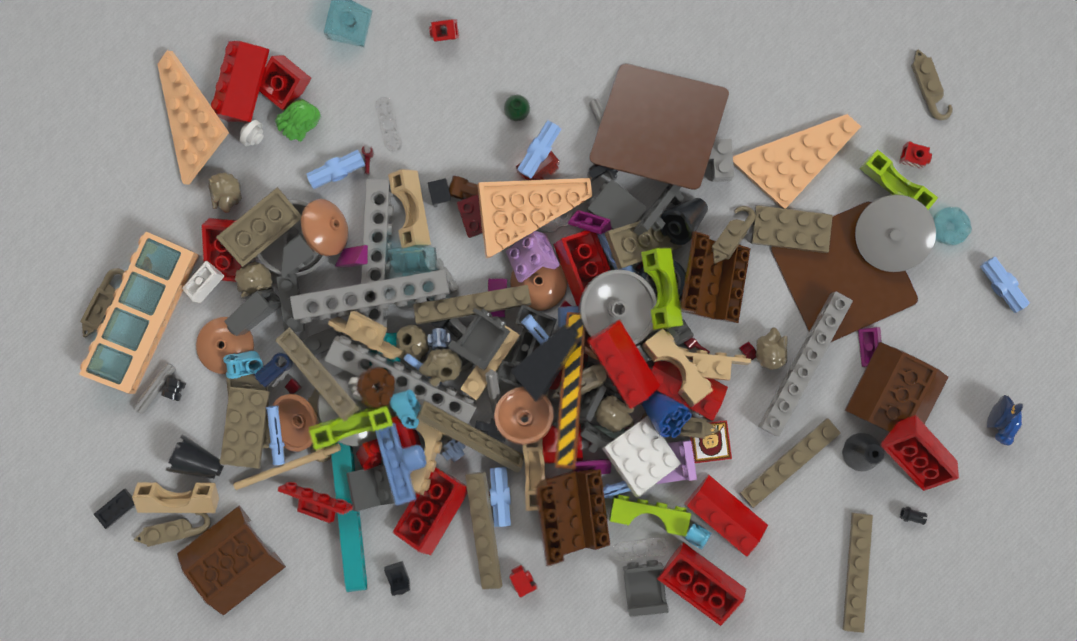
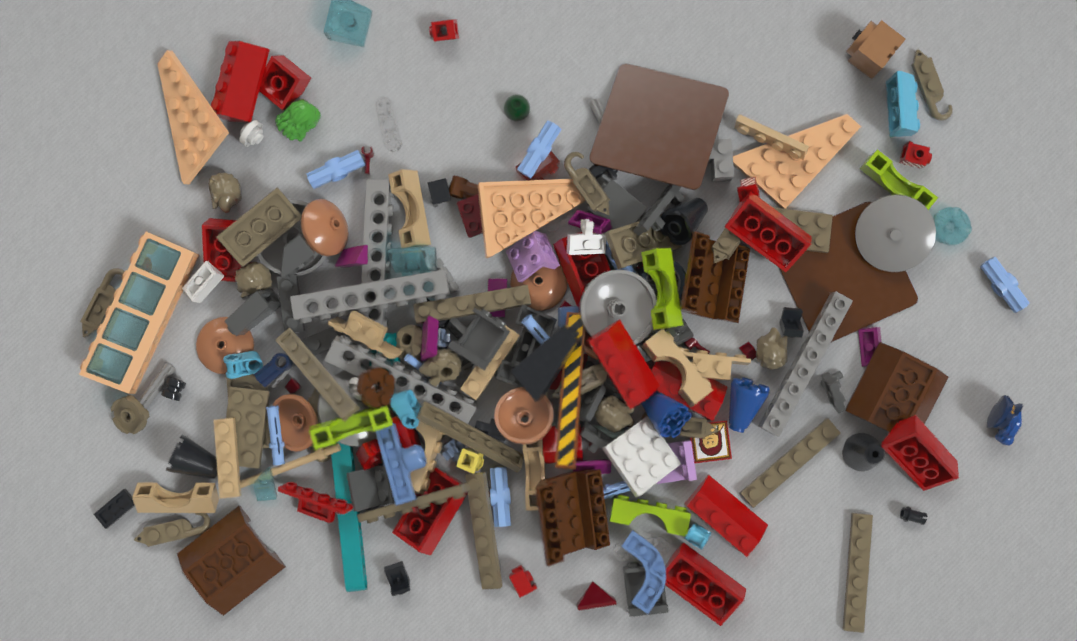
(129, 405): none -> dark tan plate
(227, 458): none -> tan plate
(265, 486): none -> clear light blue tile
(422, 502): none -> dark tan plate
(429, 338): none -> magenta slope
(473, 462): none -> light yellow brick
(493, 388): light grey axle -> none
(587, 185): none -> dark tan plate
(587, 241): none -> white plate
(595, 597): none -> dark red slope
(654, 568): none -> medium blue plate
(745, 402): none -> blue cone
(747, 185): none -> red brick
(768, 231): none -> red slope
(775, 139): none -> tan plate
(791, 323): none -> black bracket
(832, 385): none -> dark grey plate
(874, 47): none -> medium nougat piece
(902, 105): none -> medium azure slope

